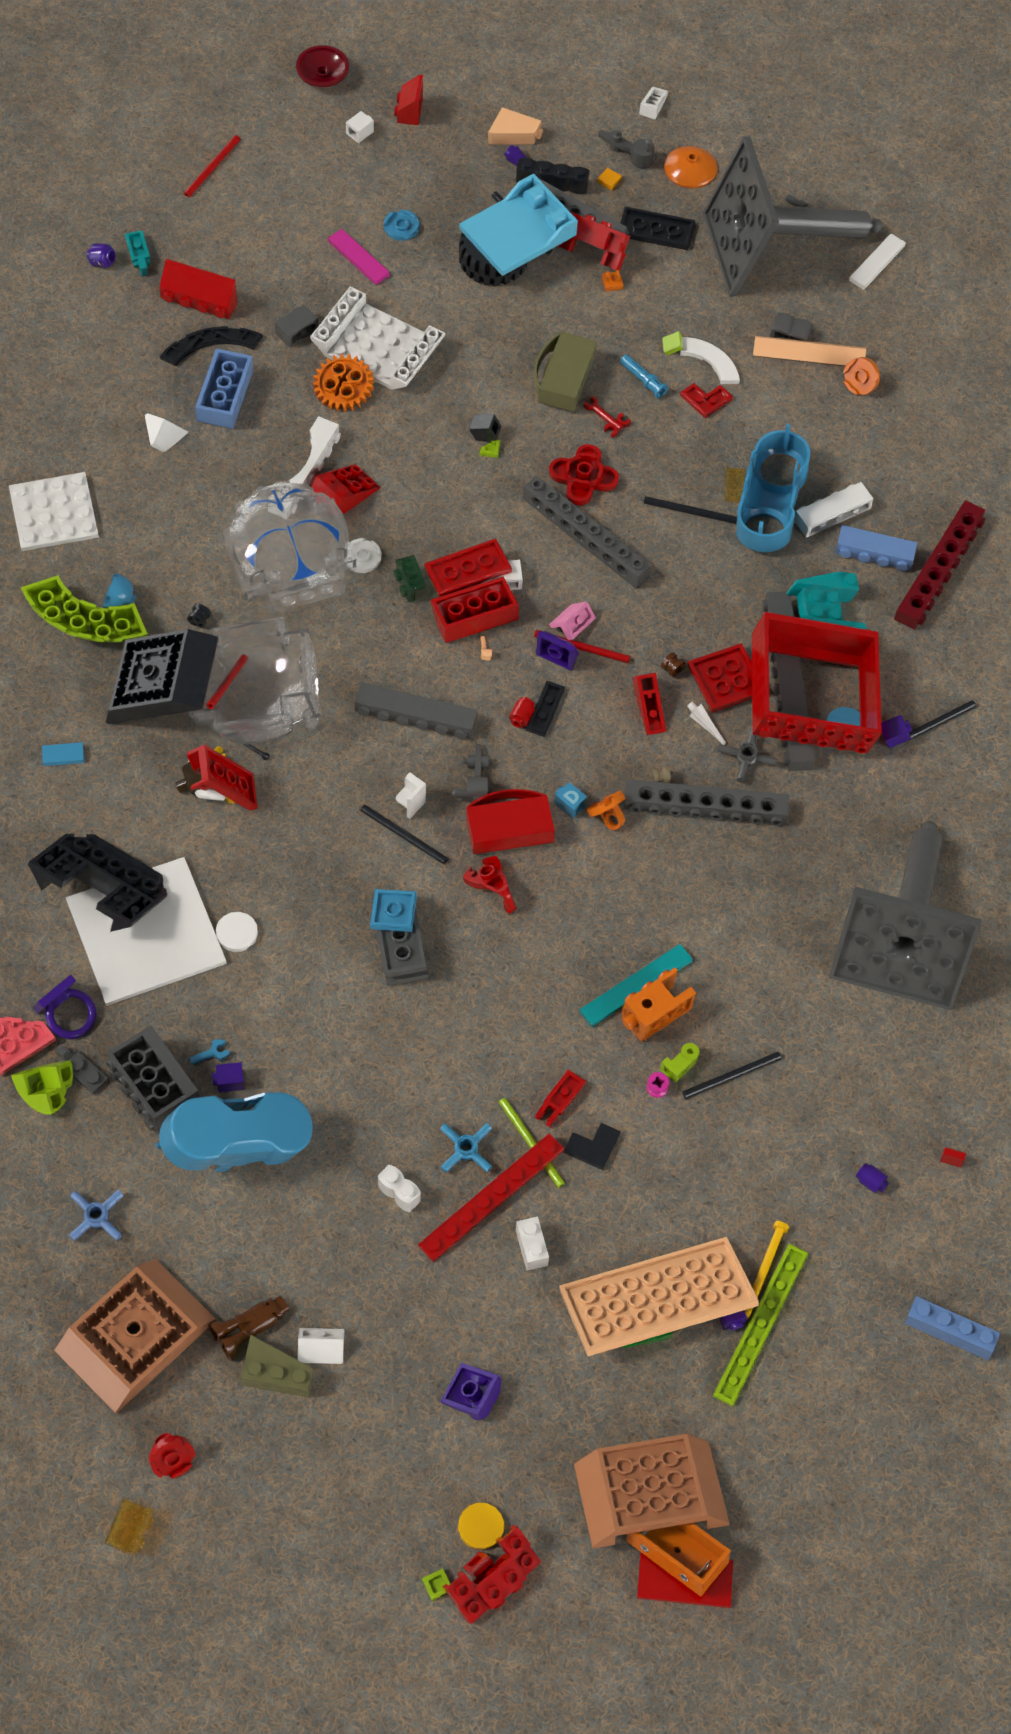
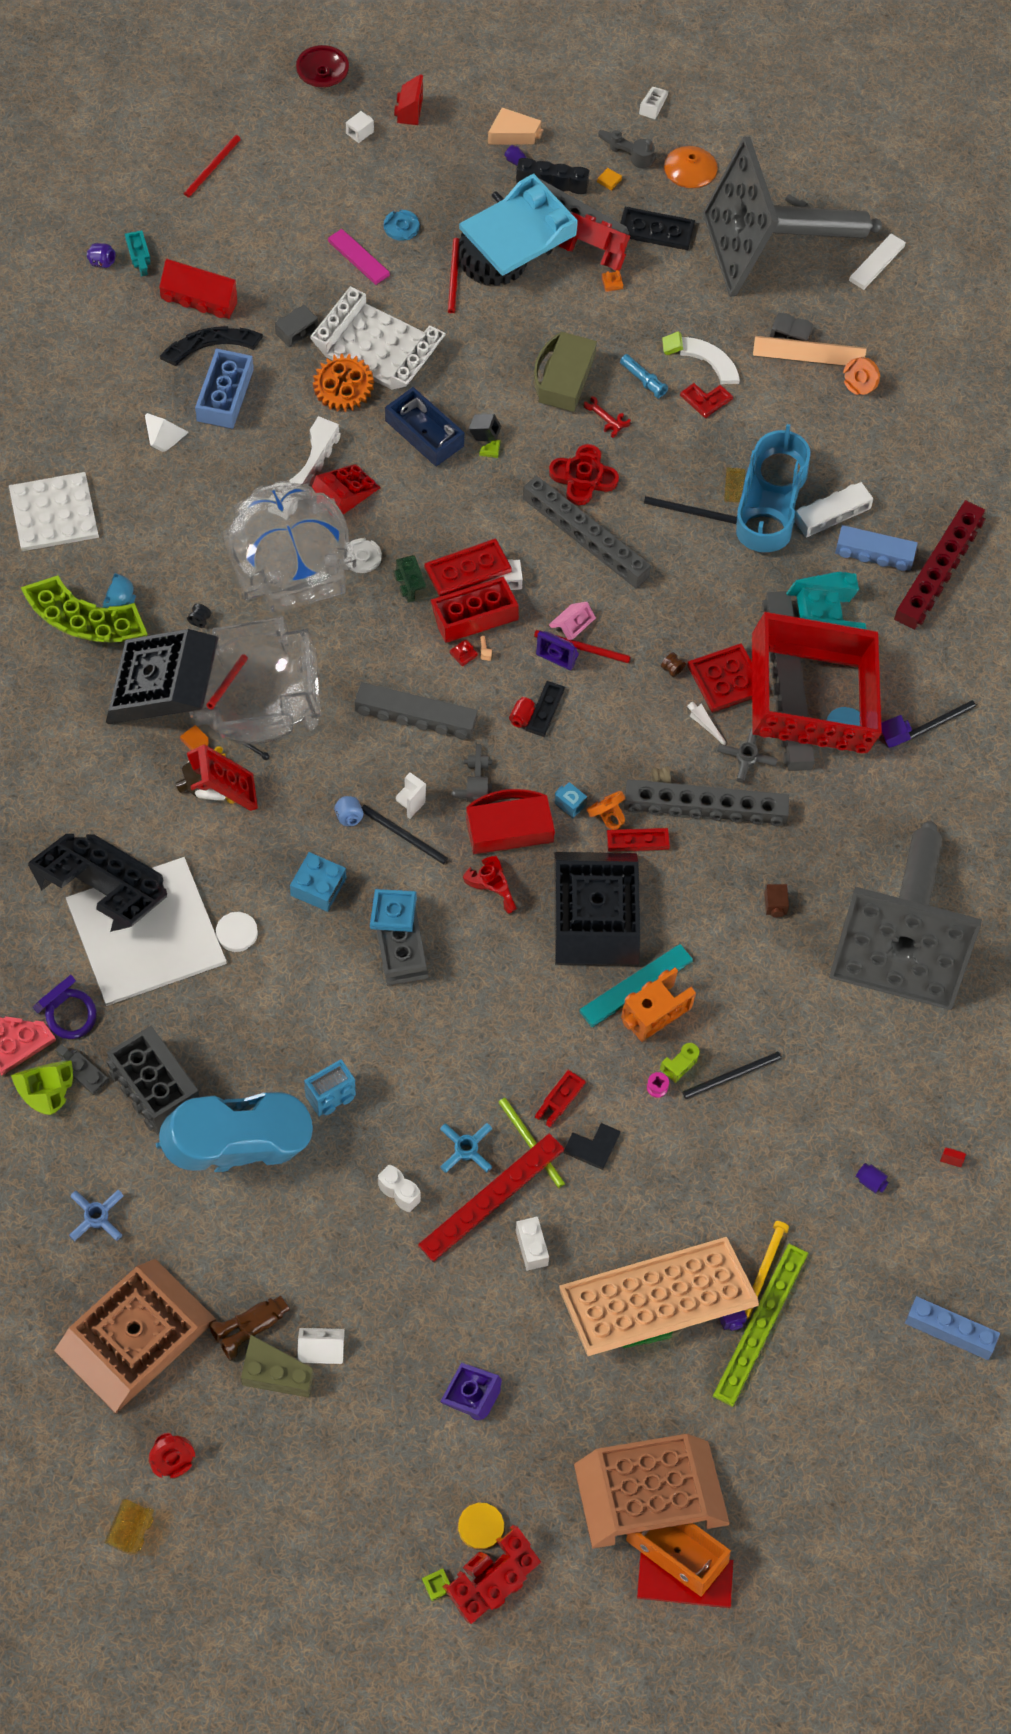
(63, 754): dark azure tile -> none
(194, 738): none -> orange tile
(212, 1053): dark azure bar -> none
(228, 1077): dark purple brick -> none
(318, 881): none -> dark azure piece
(330, 1088): none -> dark azure piece
(348, 810): none -> medium blue head
(414, 414): none -> dark blue piece
(453, 276): none -> red piece
(463, 652): none -> red tile
(592, 931): none -> black slope
(638, 839): none -> red plate
(649, 703): red slope -> none
(776, 900): none -> copper brick

